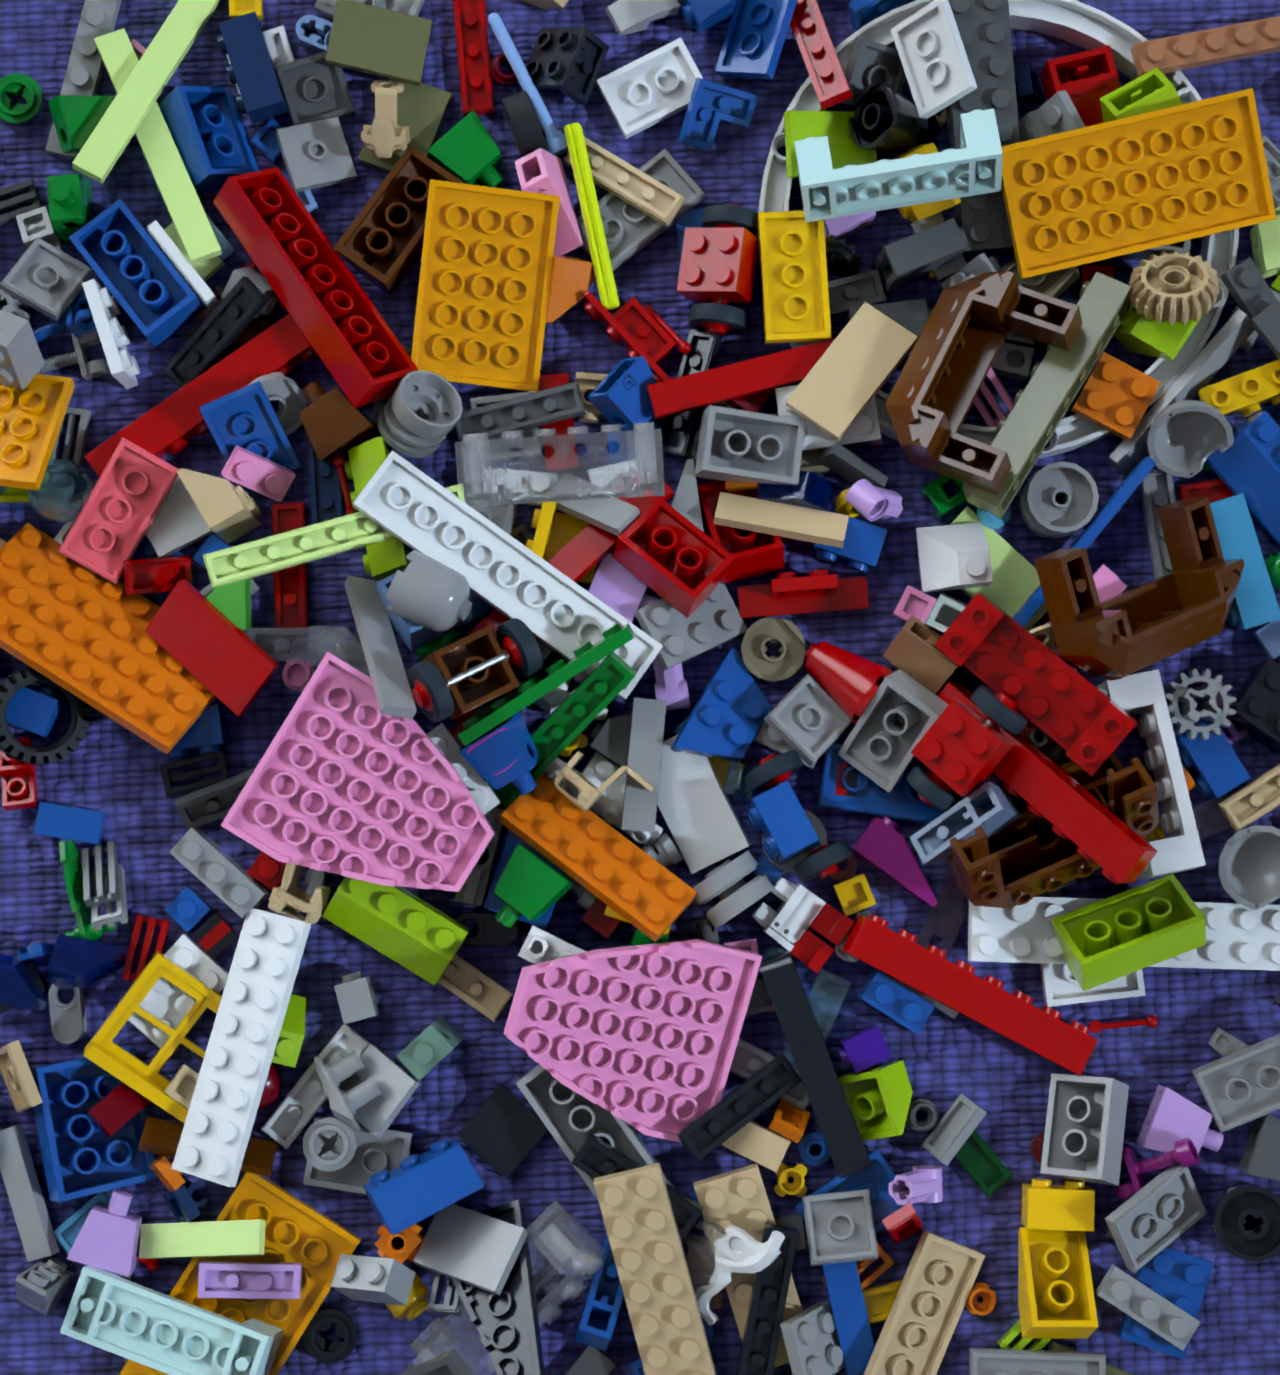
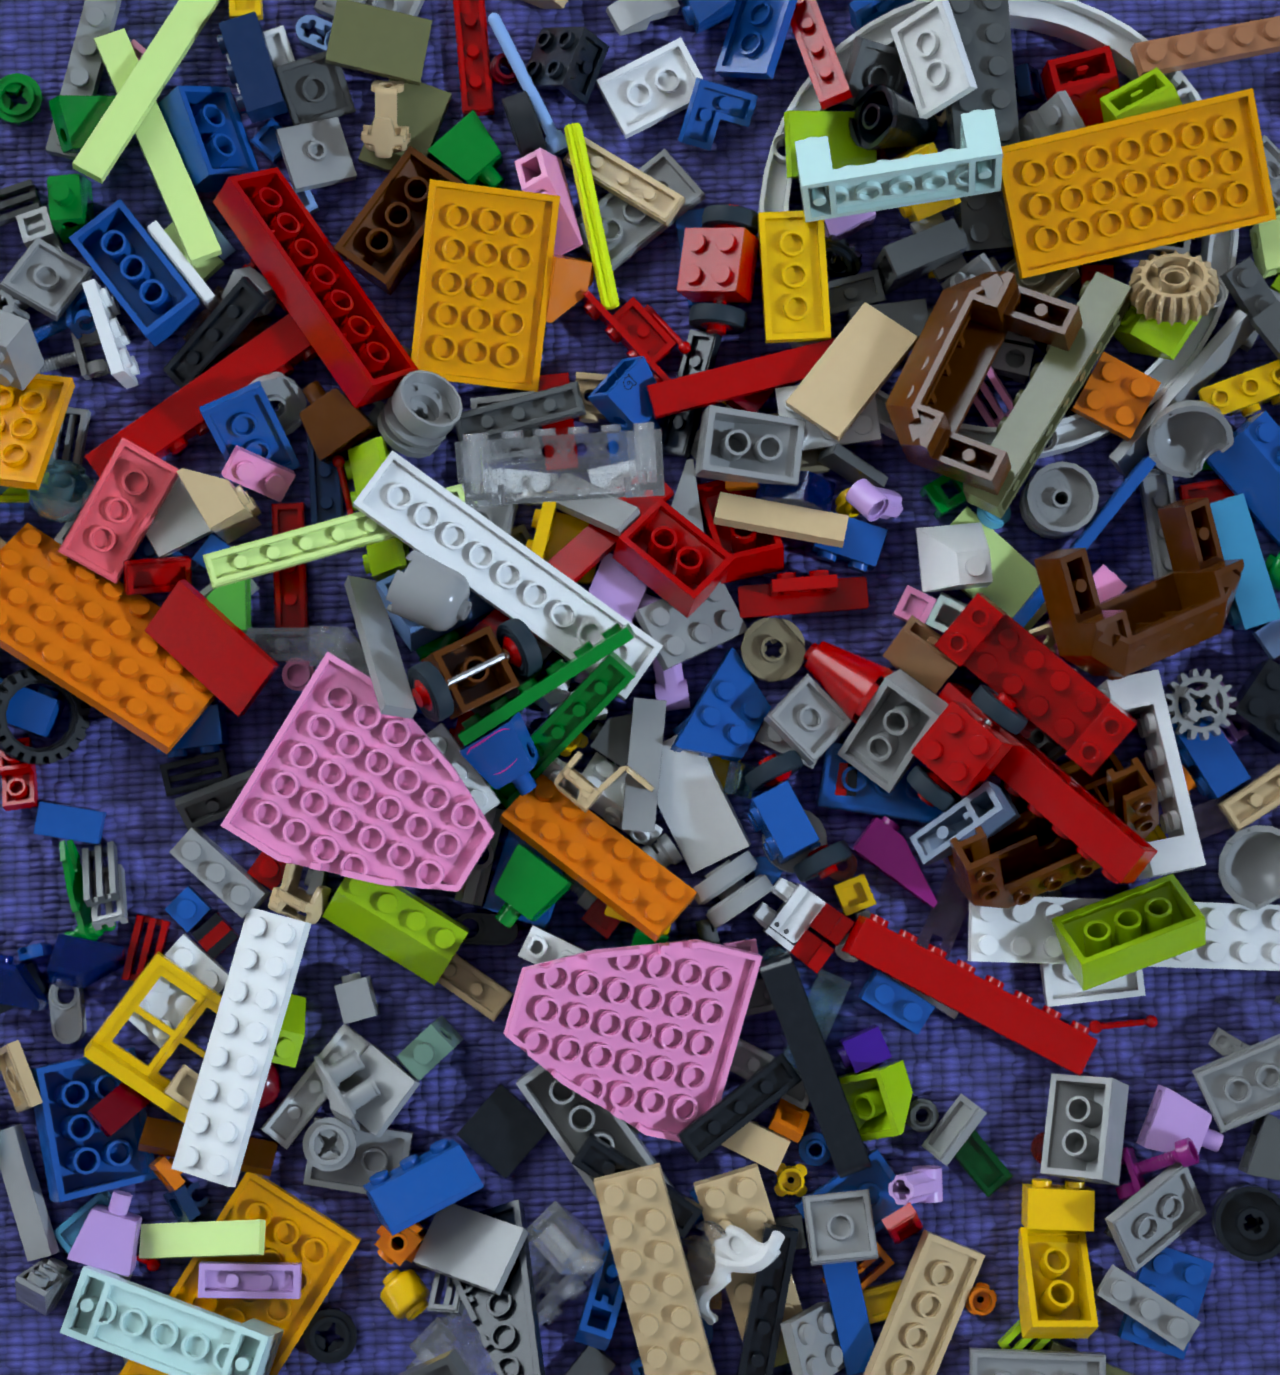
(373, 1279): light grey brick -> none

